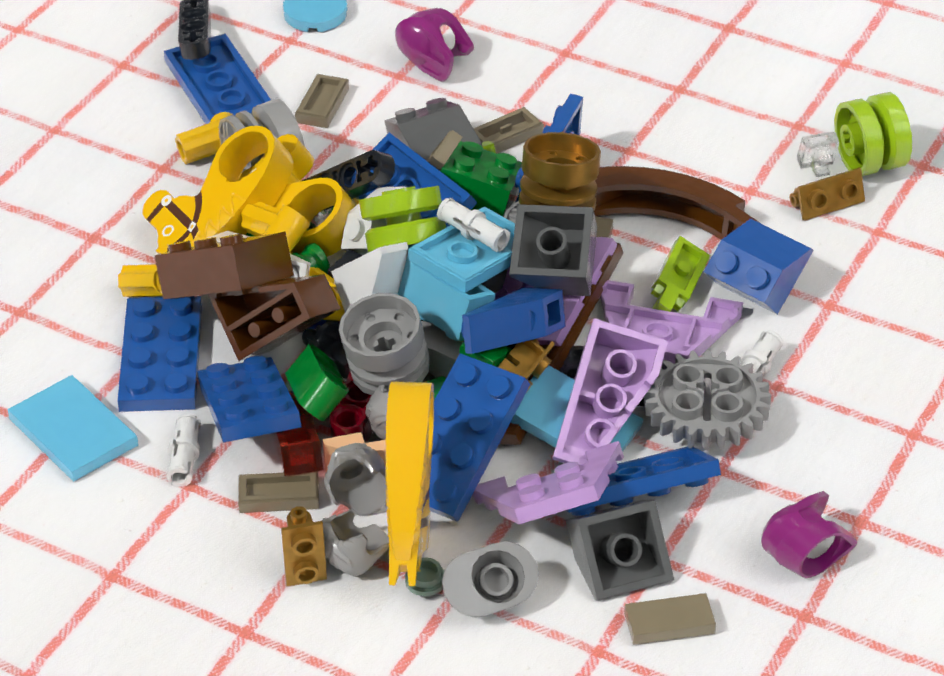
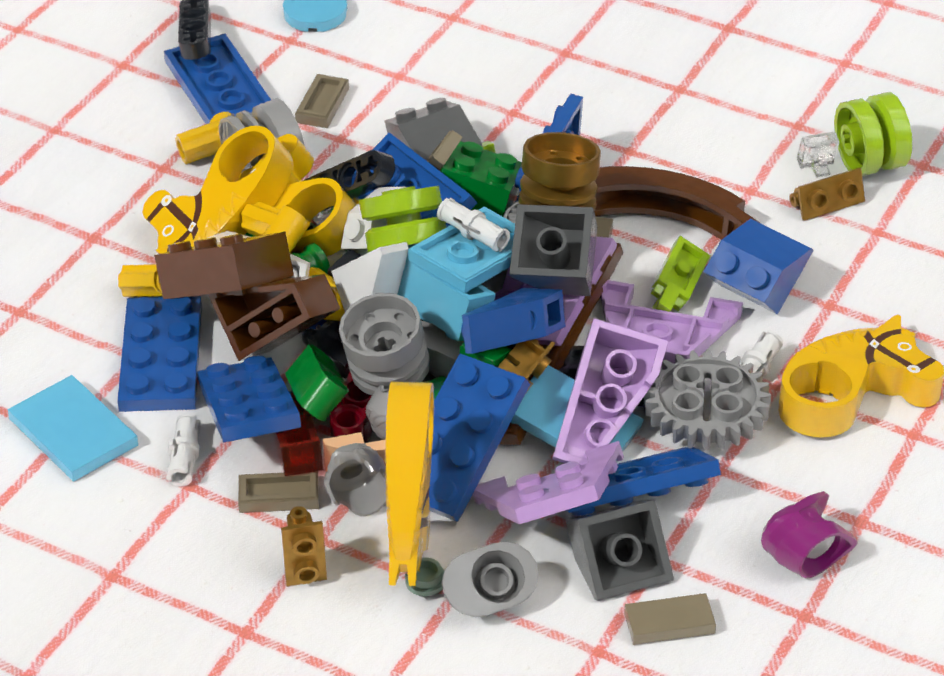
(350, 547): light grey hair -> none
(424, 44): magenta helmet -> none
(510, 129): dark tan tile -> none
(850, 366): none -> yellow animal

